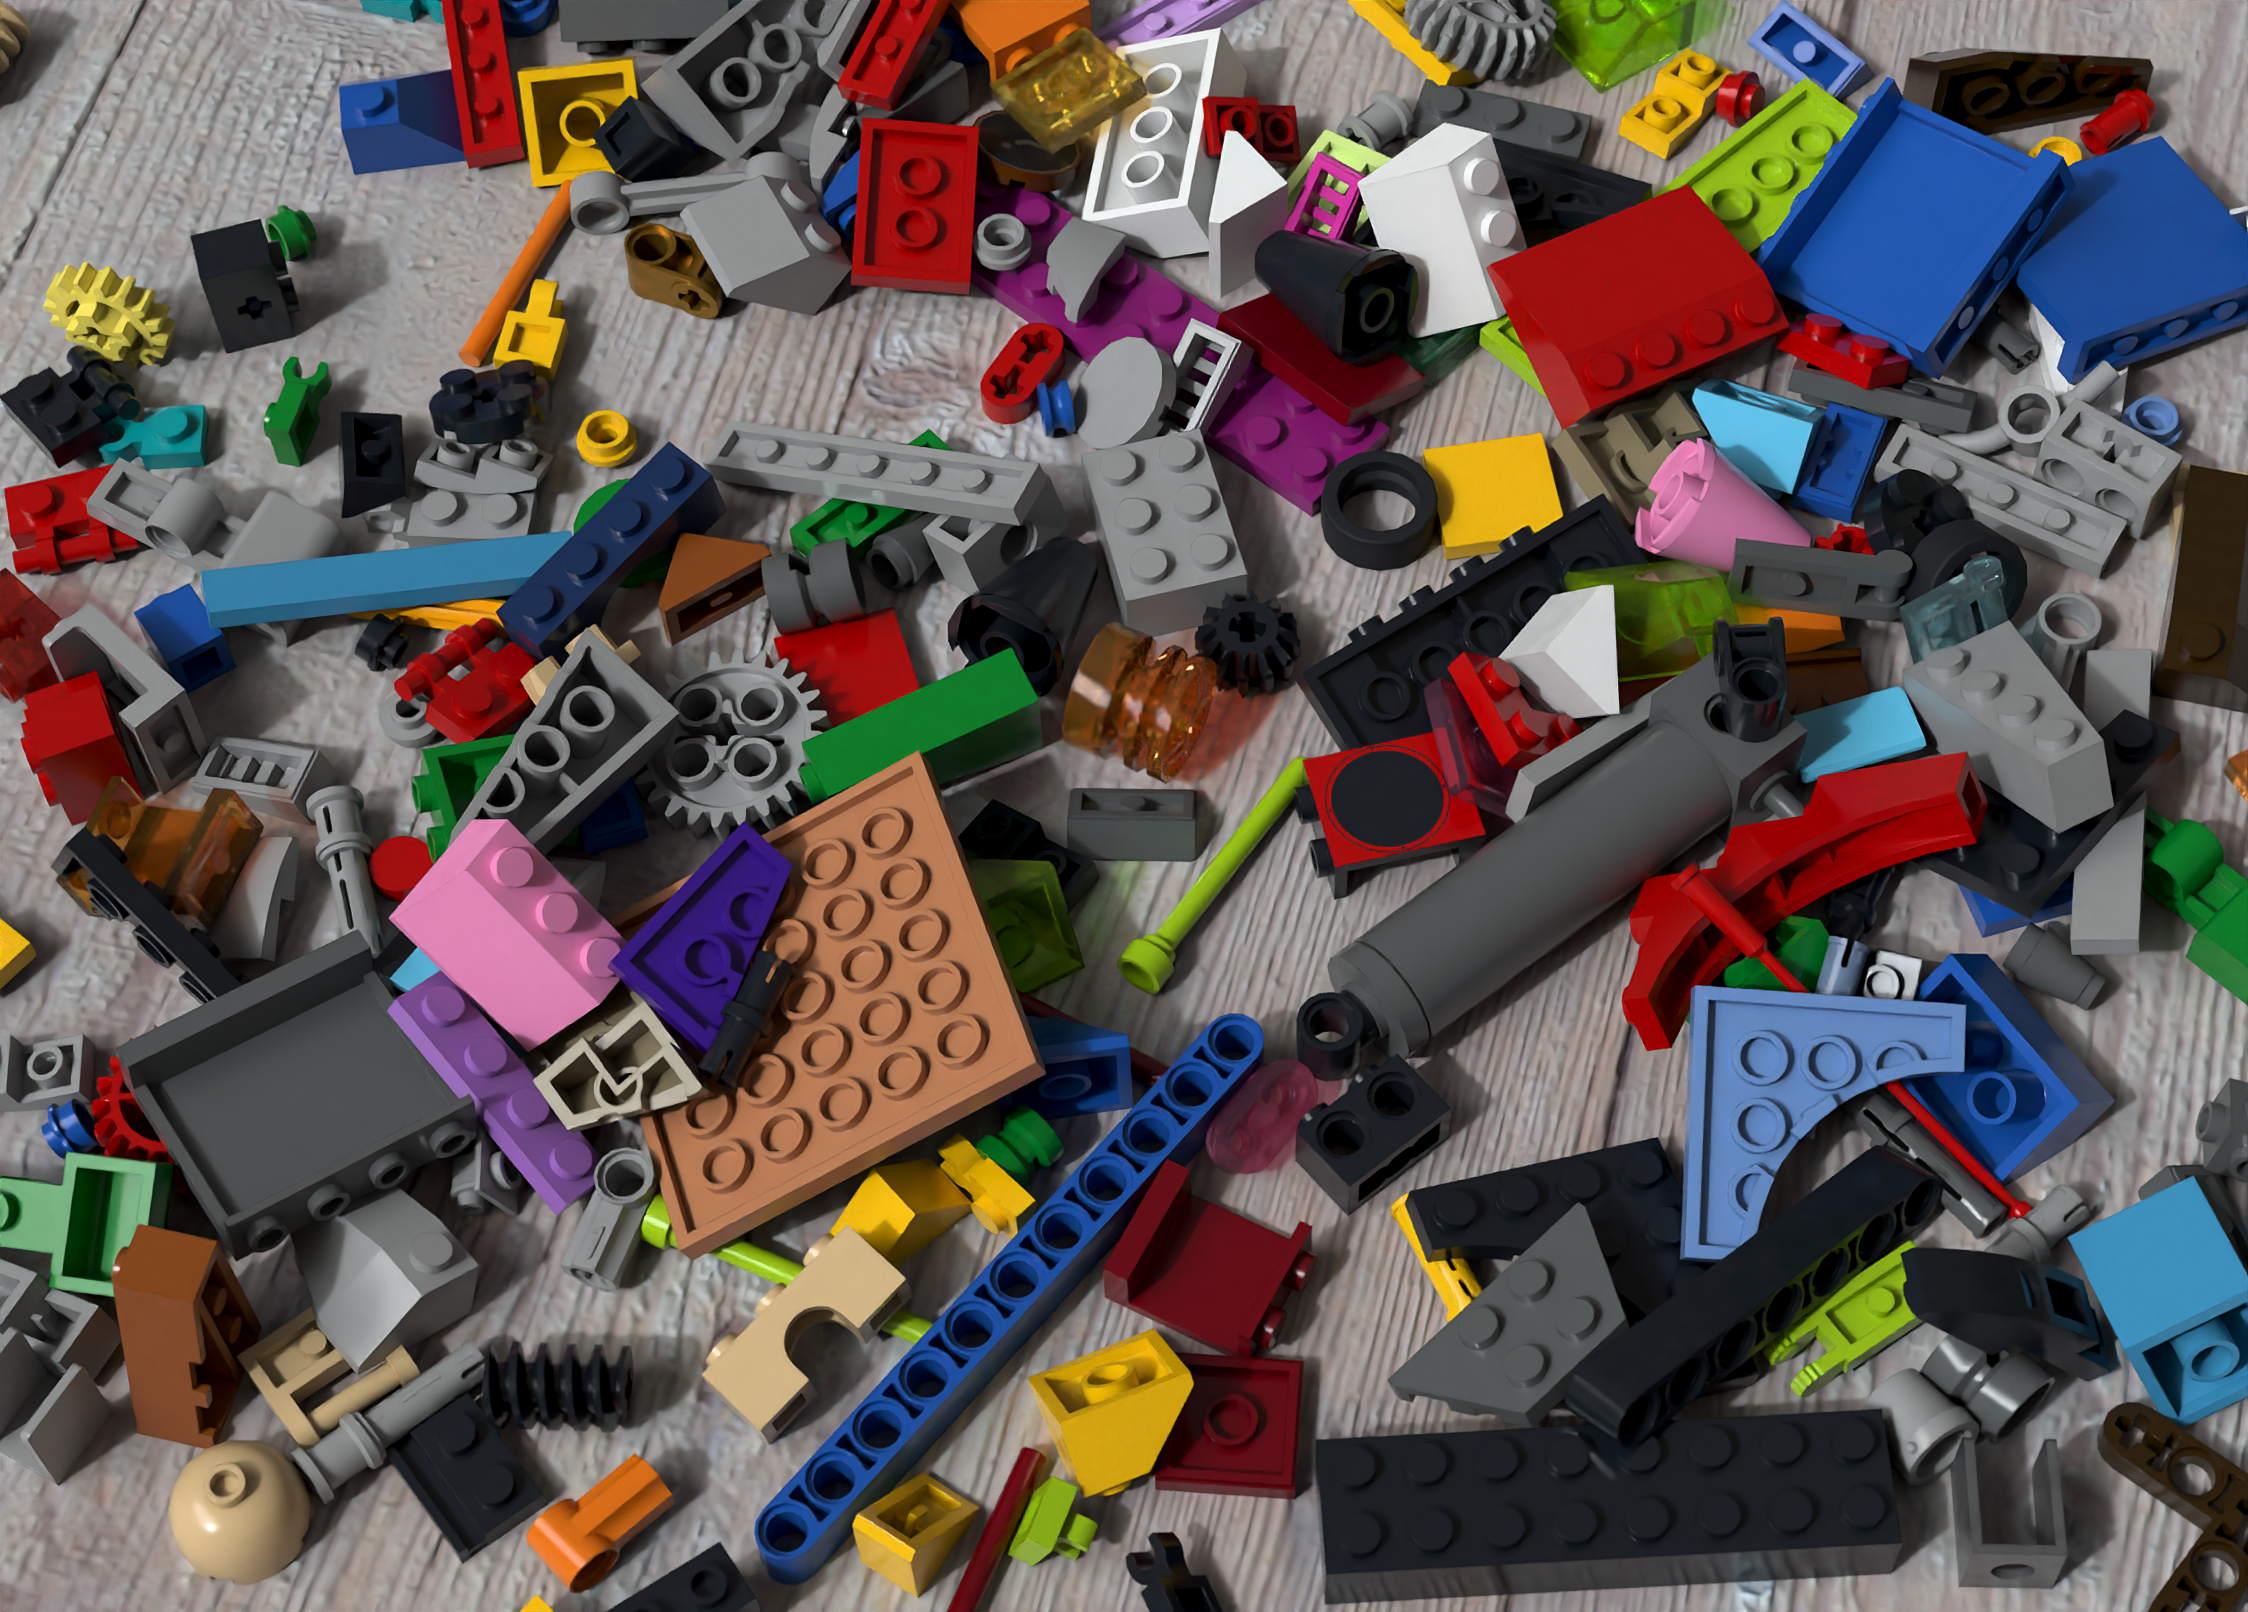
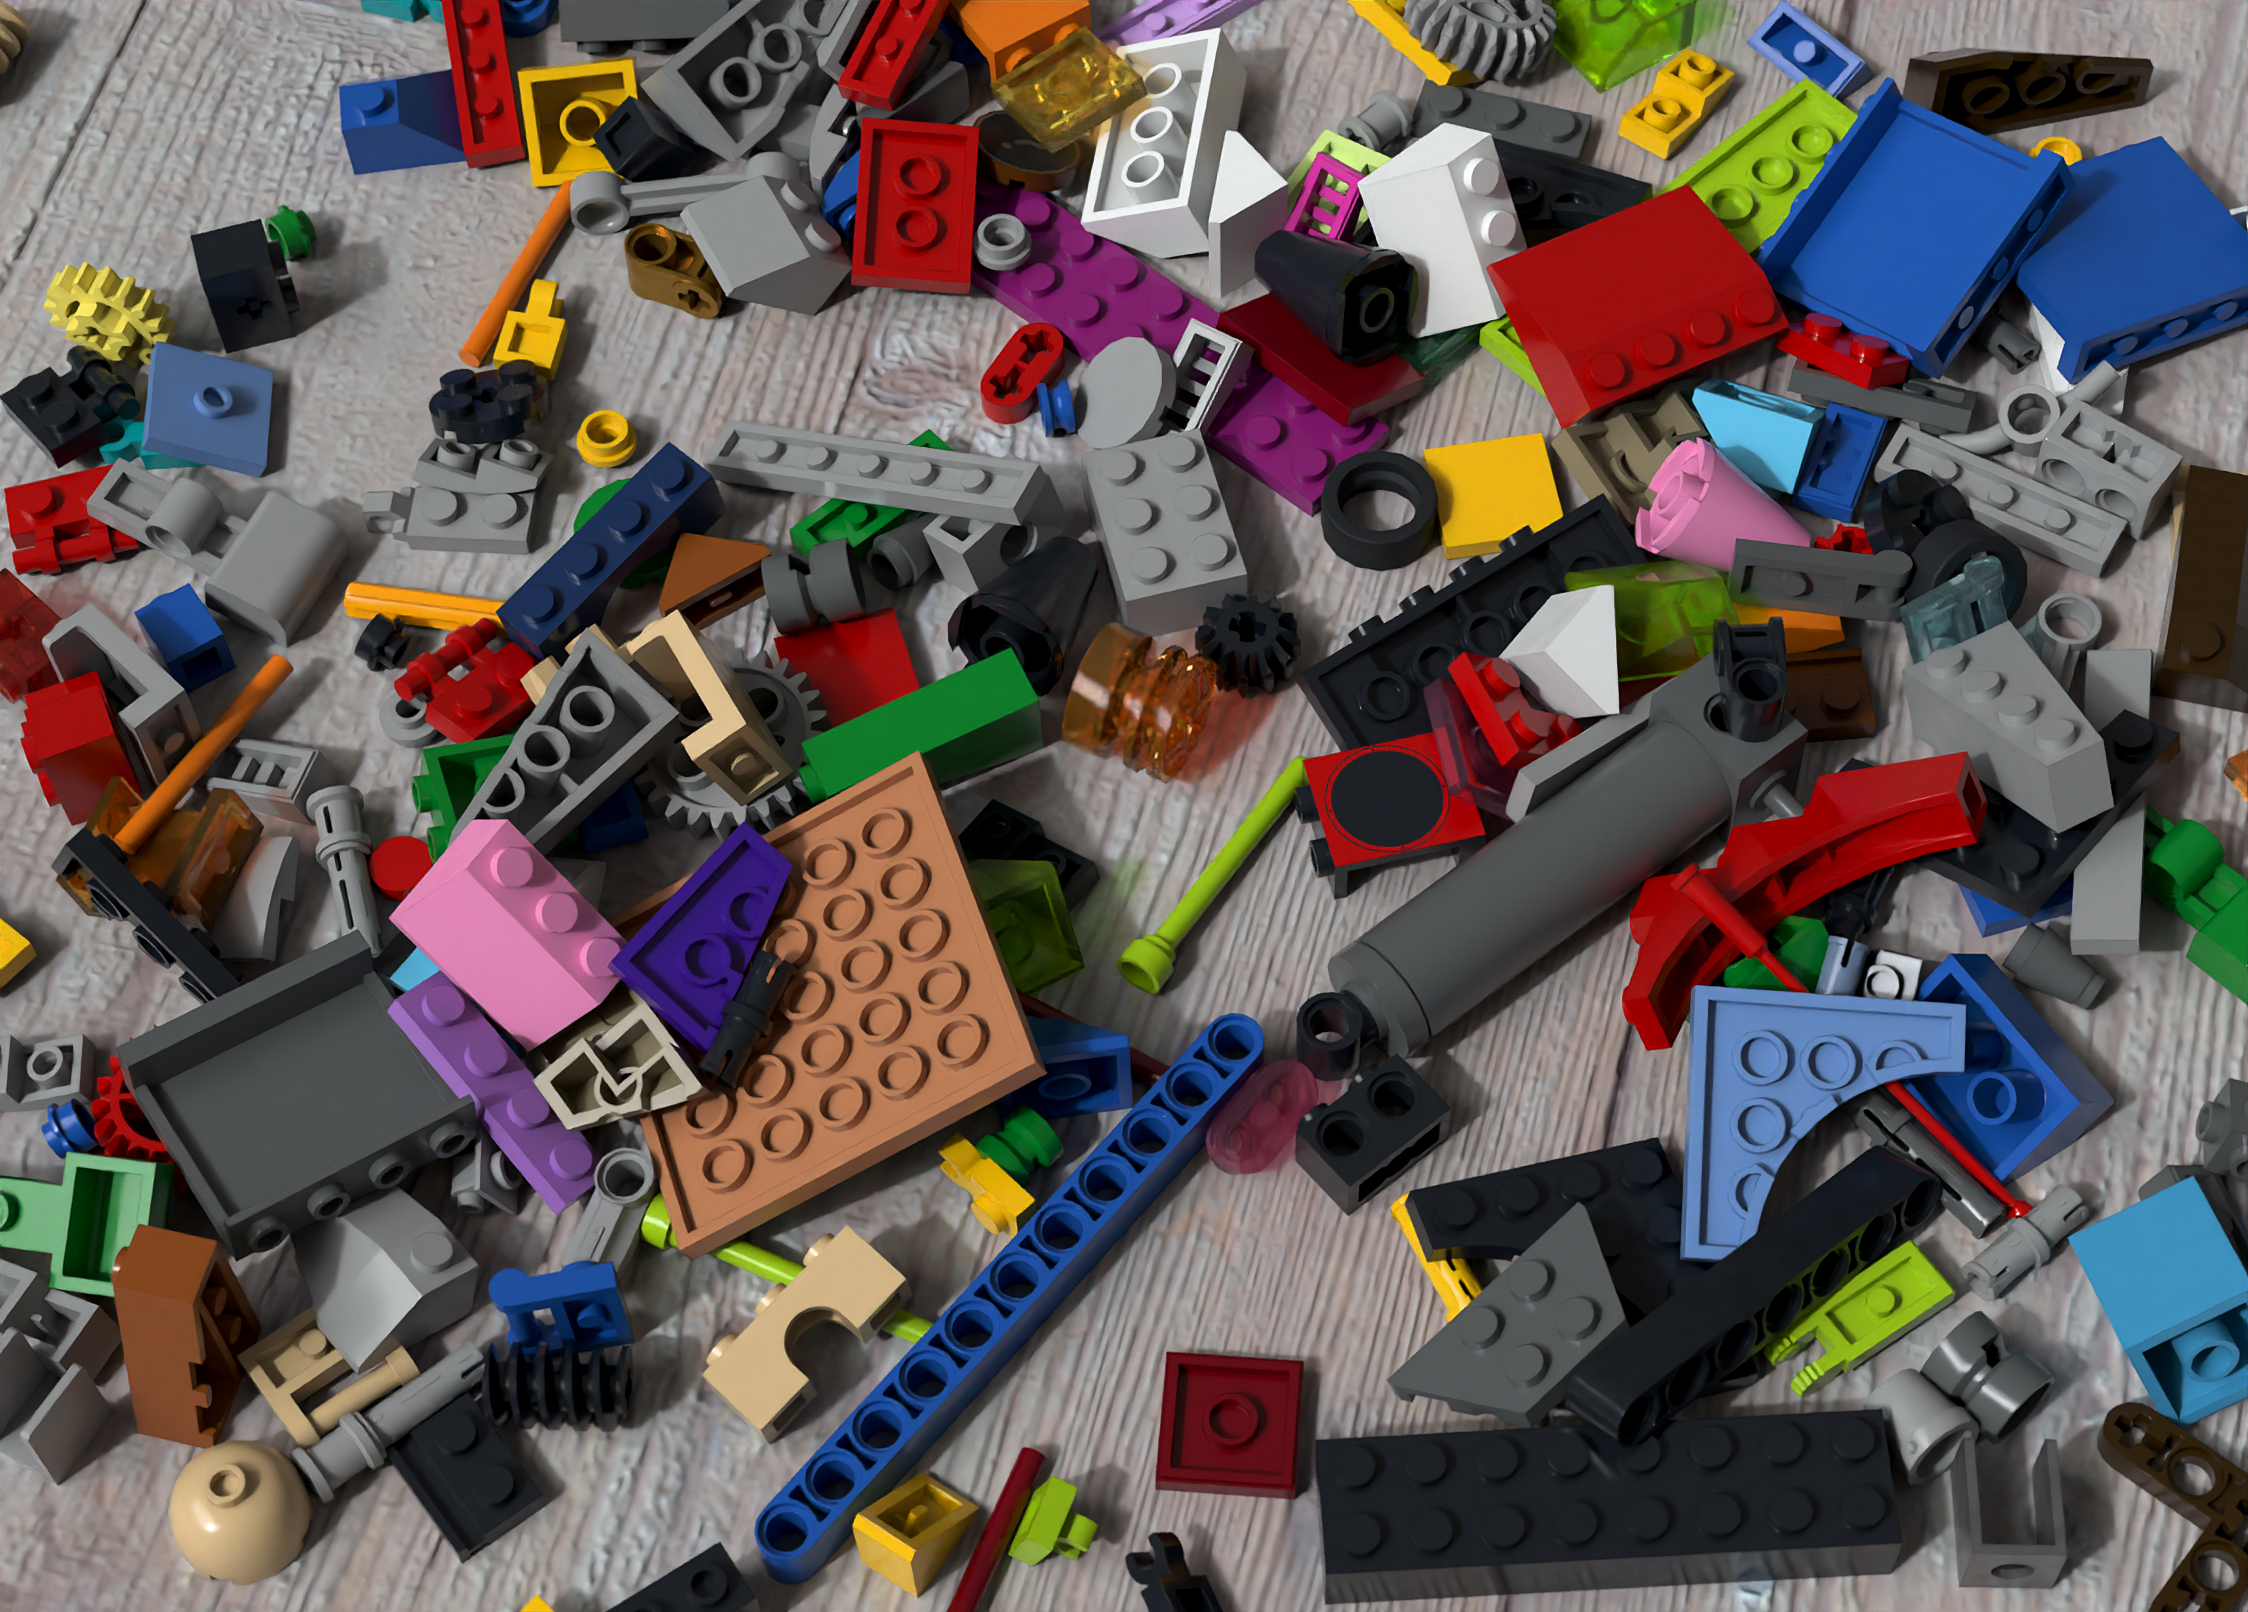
(203, 754): none -> orange bar
(208, 409): none -> medium blue plate
(295, 416): green plate -> none
(370, 461): black slope -> none
(374, 580): dark azure tile -> none
(582, 1300): none -> blue plate
(585, 1535): orange piece -> none
(735, 745): none -> tan panel
(903, 1208): yellow slope -> none
(1079, 261): light grey slope -> none
(1113, 1410): yellow slope -> none
(1133, 824): dark grey slope -> none
(1207, 1268): dark red panel -> none
(1267, 128): red slope -> none
(1740, 98): red plate -> none
(1859, 733): medium azure slope -> none
(2006, 1303): black slope -> none
(2129, 113): red pin -> none
(2155, 414): medium blue plate -> none

